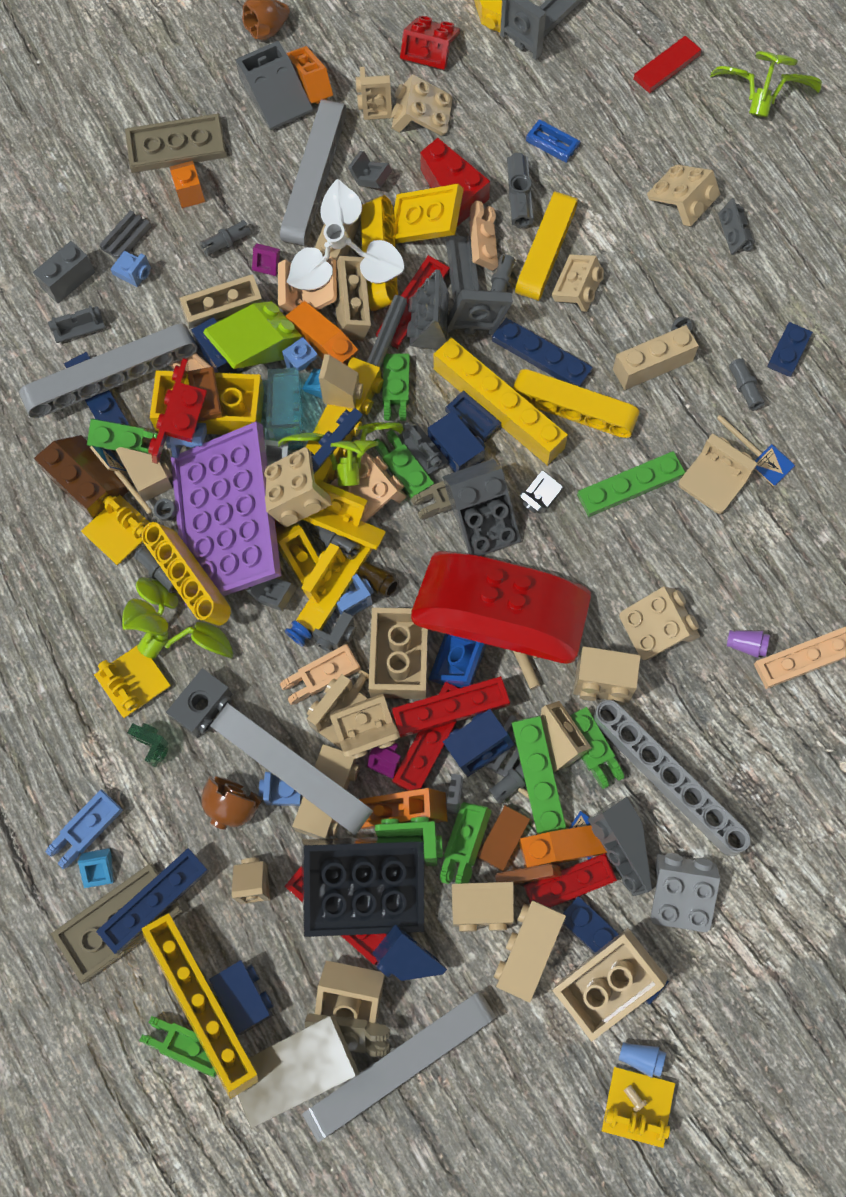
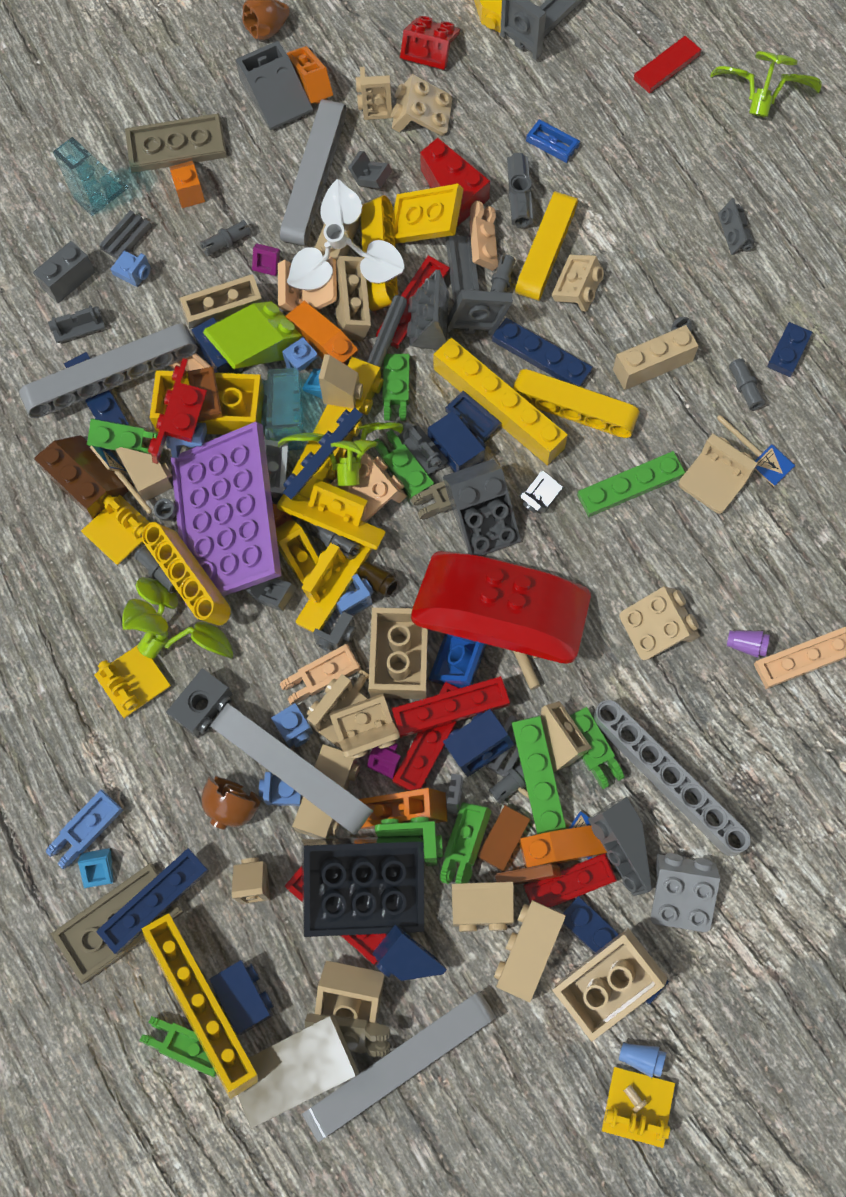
(87, 177): none -> clear light blue wedge
(148, 736): clear green bracket -> none
(292, 489): tan bracket -> none
(293, 726): none -> medium blue bracket
(298, 633): blue bush -> none
(606, 675): tan brick -> none
(689, 189): tan bracket -> none

